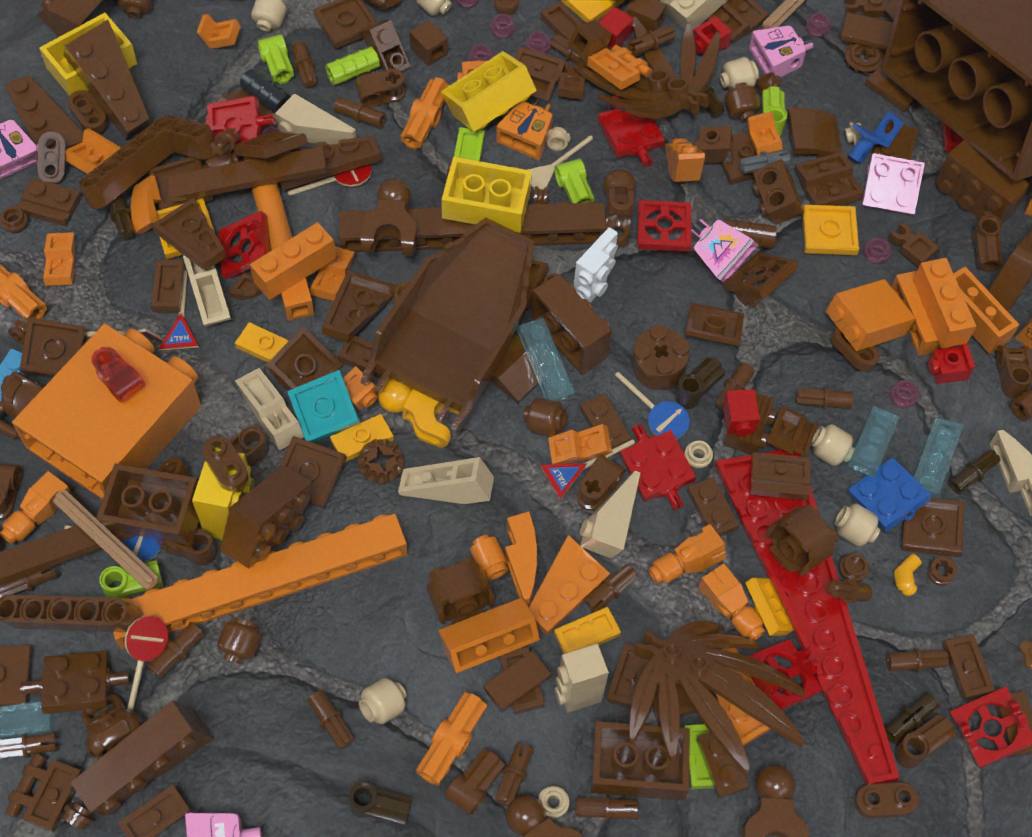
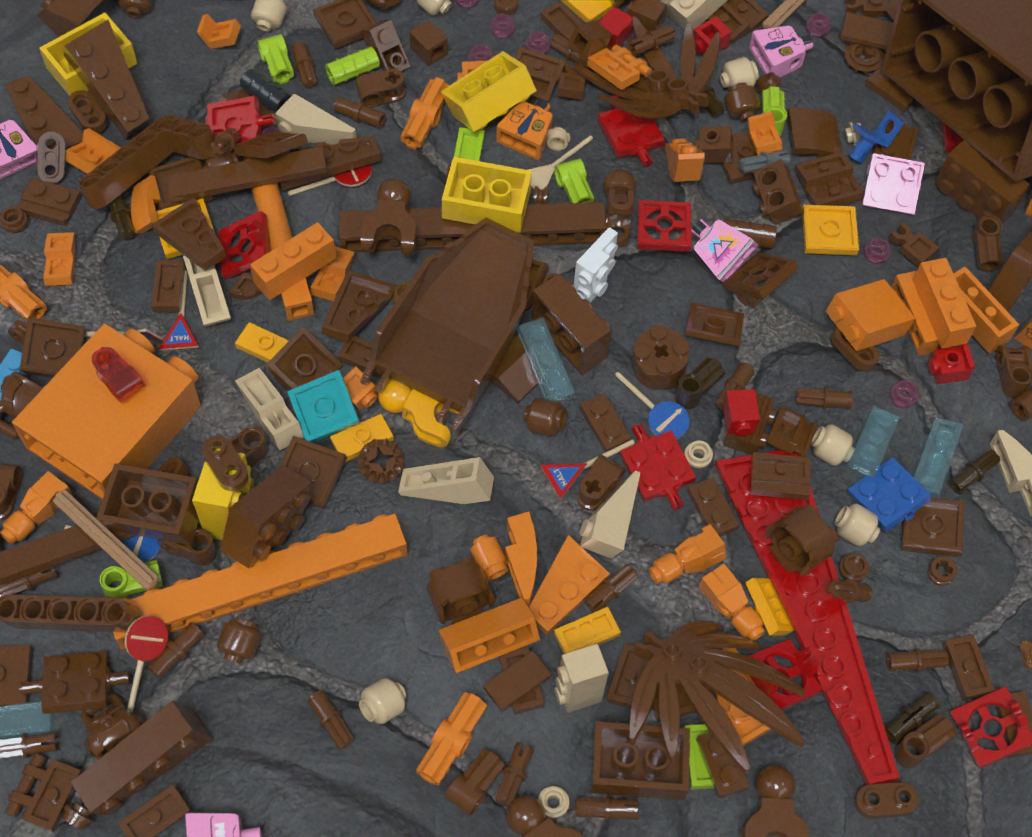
(383, 805): dark brown piece -> none
(580, 446): orange slope -> none
(904, 575): light orange arm -> none

